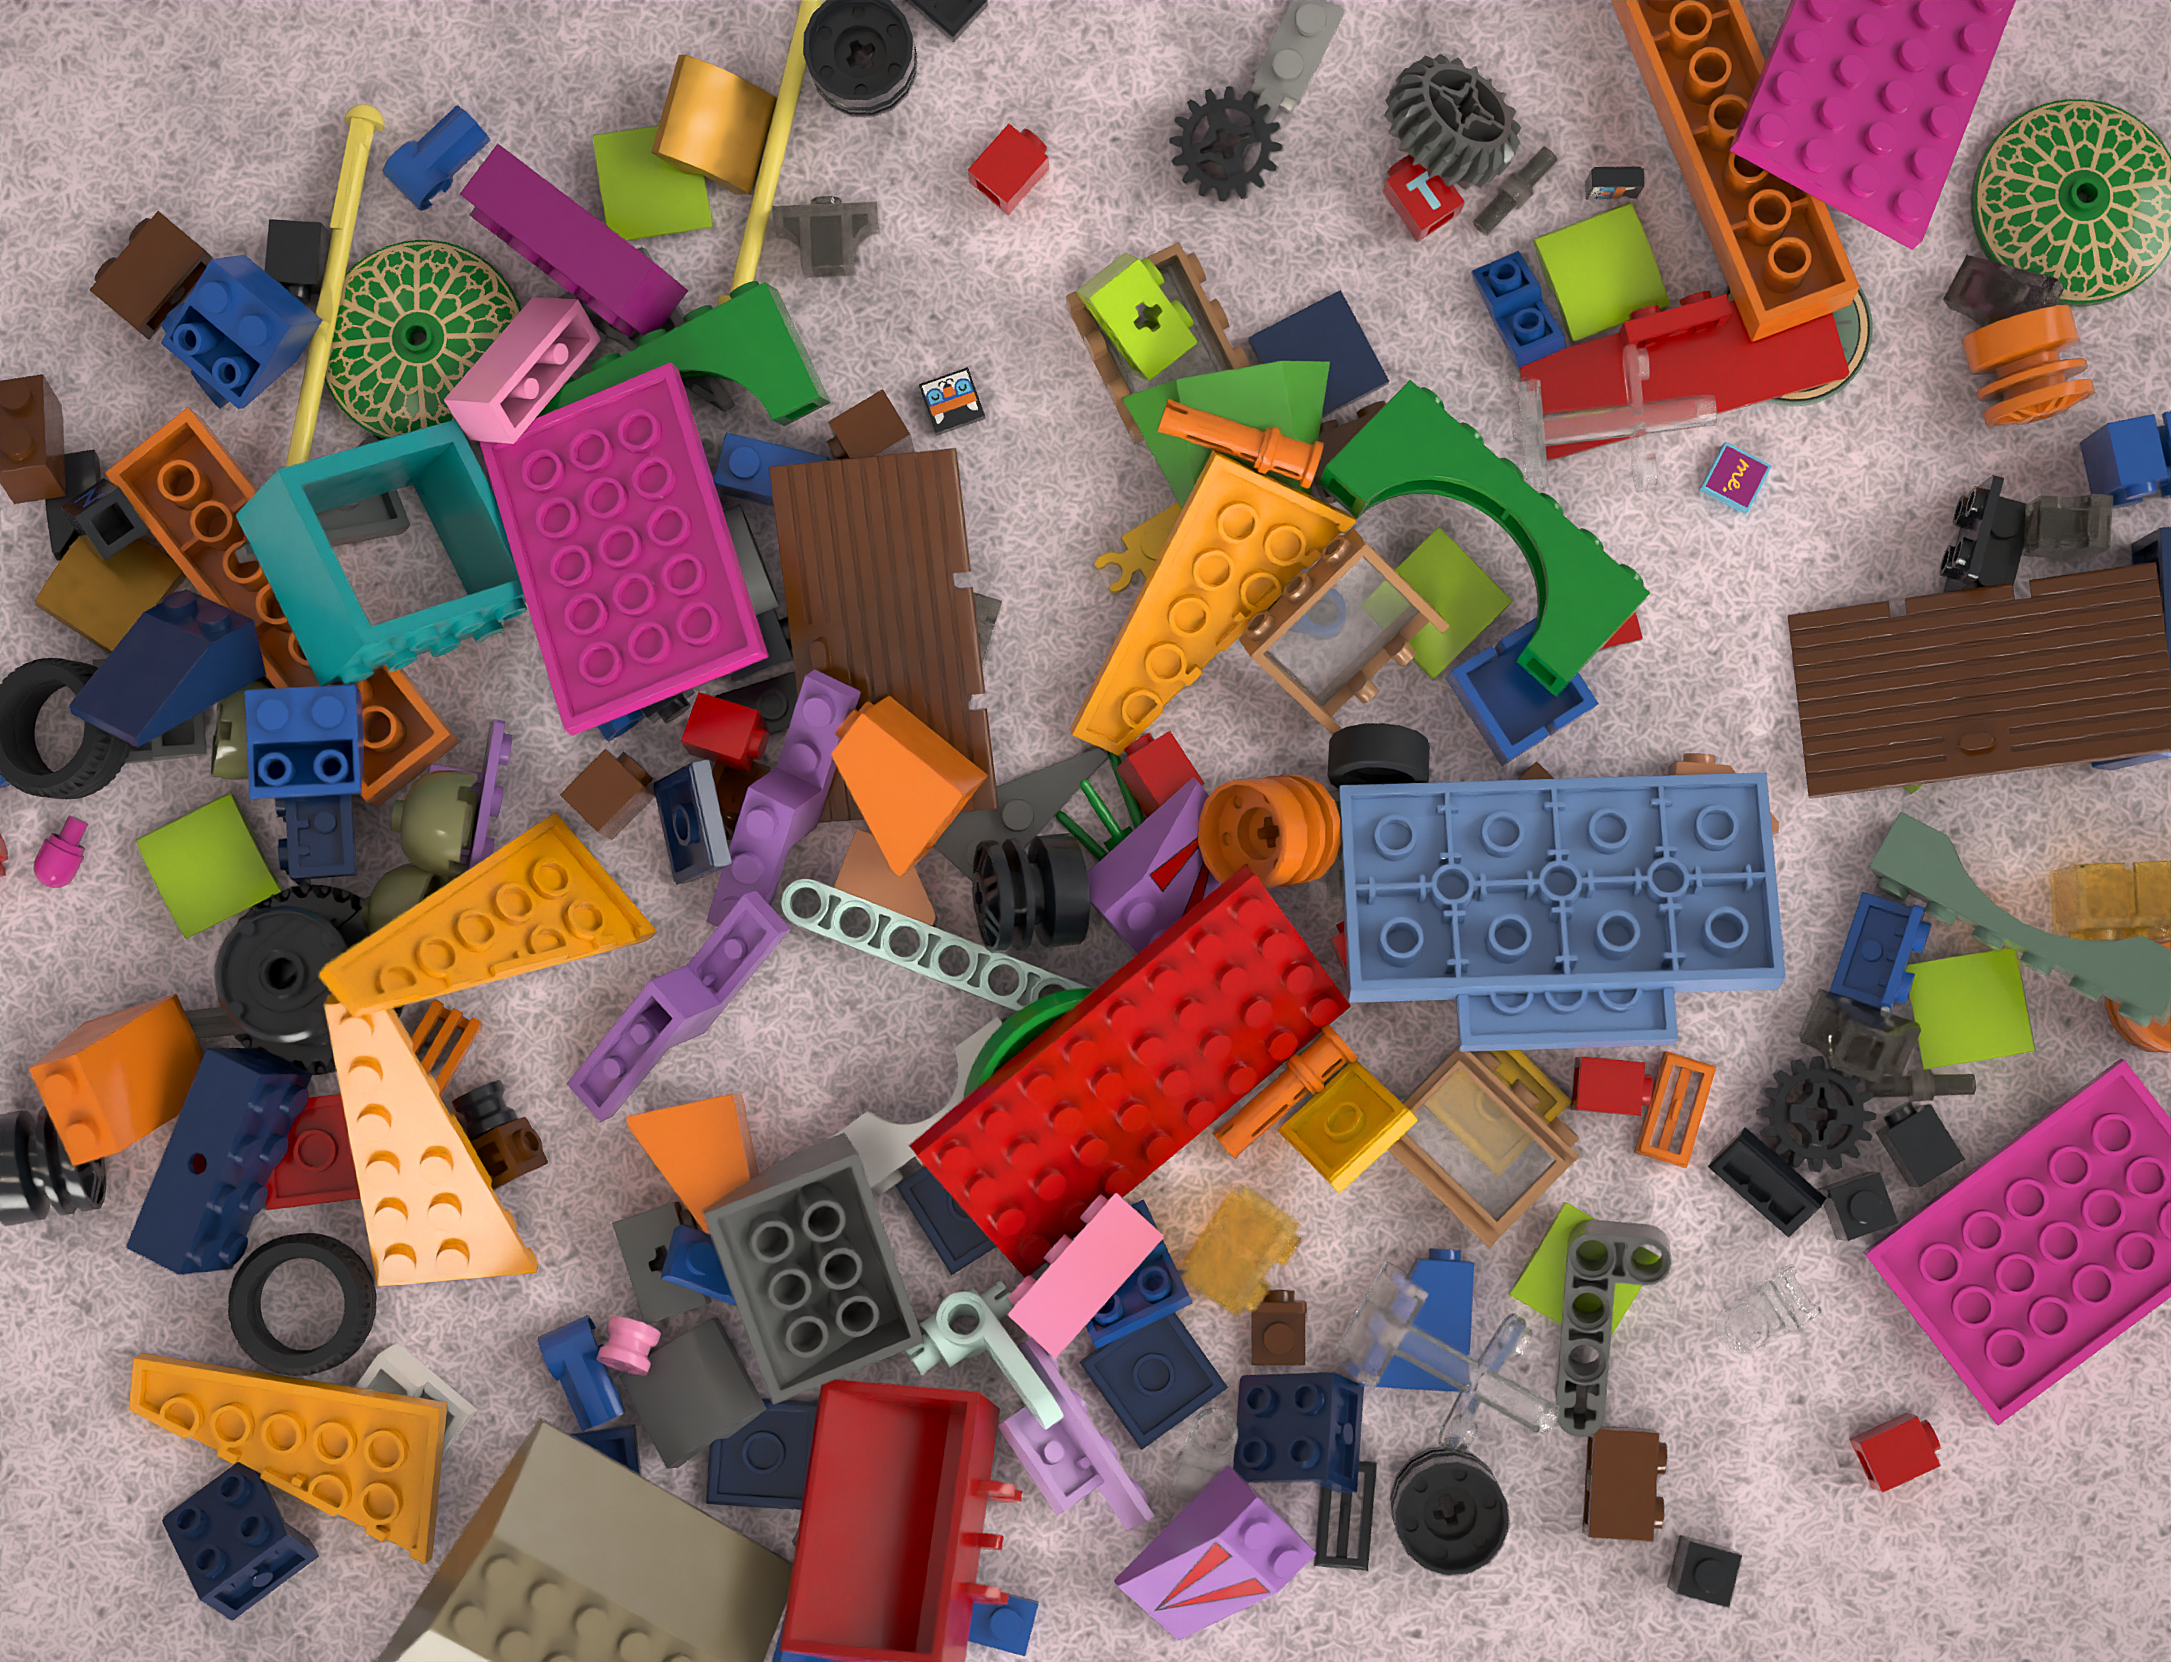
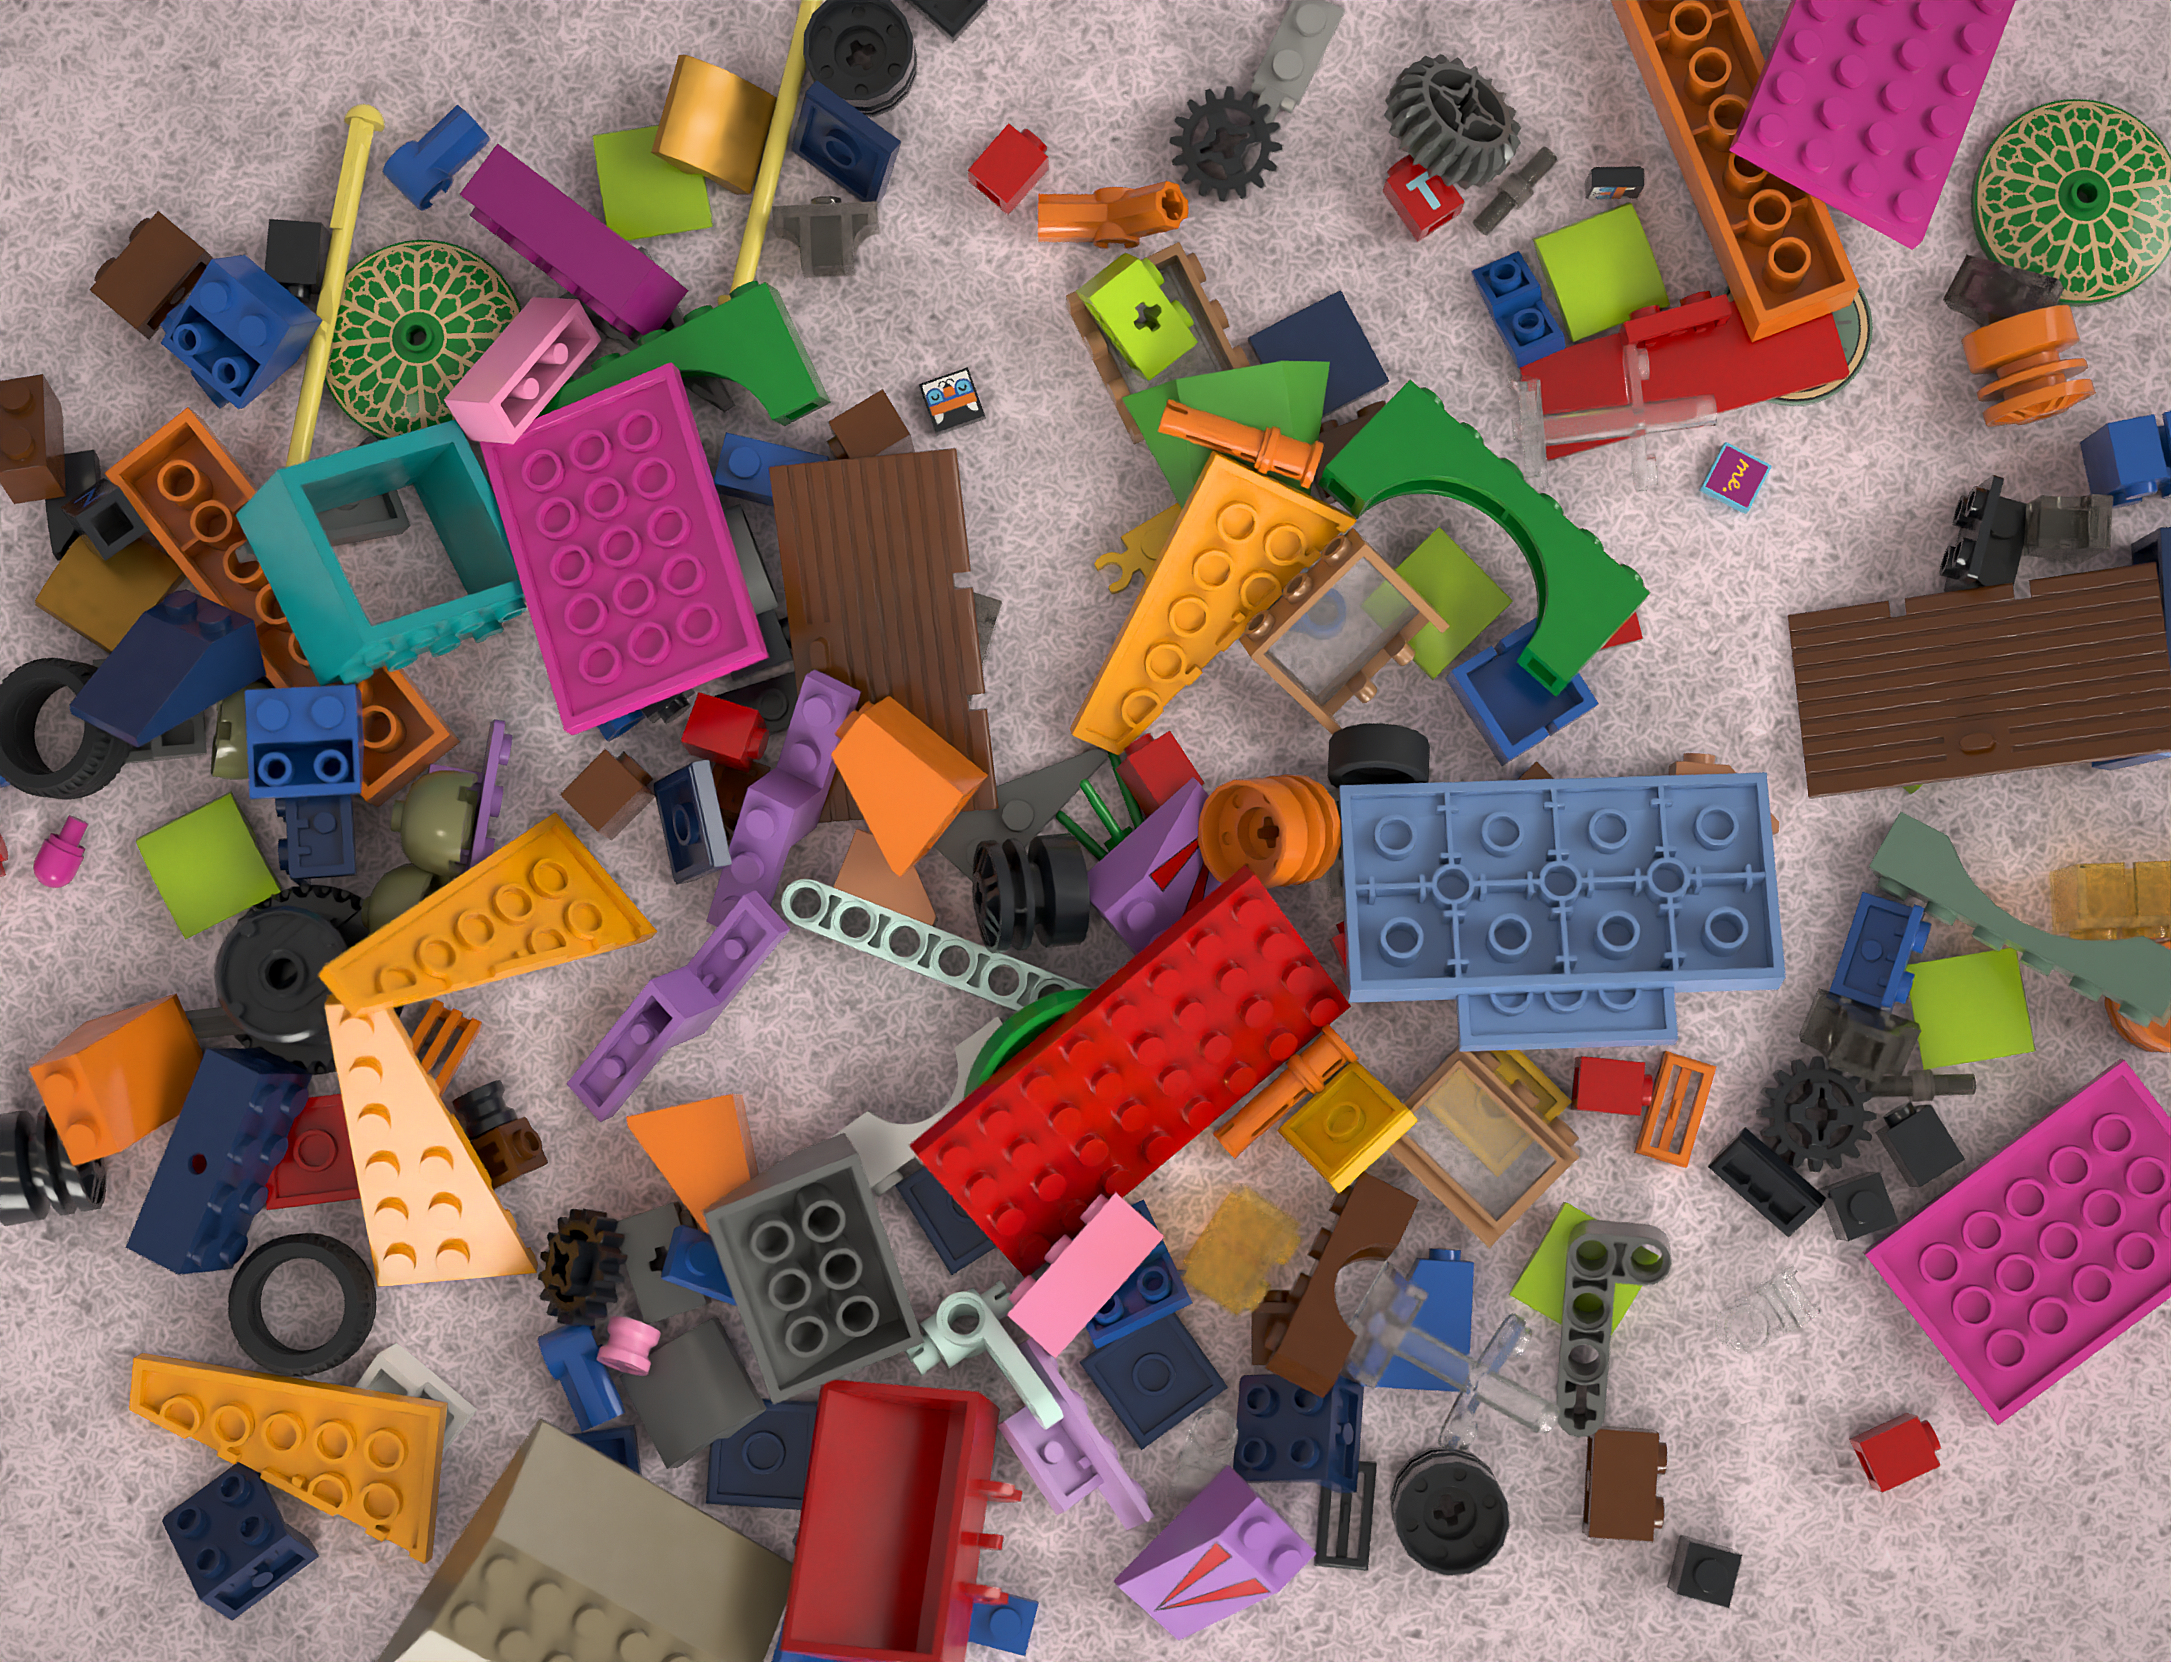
(582, 1267): none -> black gear
(845, 144): none -> dark blue tile
(1111, 214): none -> orange piece
(1315, 1337): none -> reddish brown arch

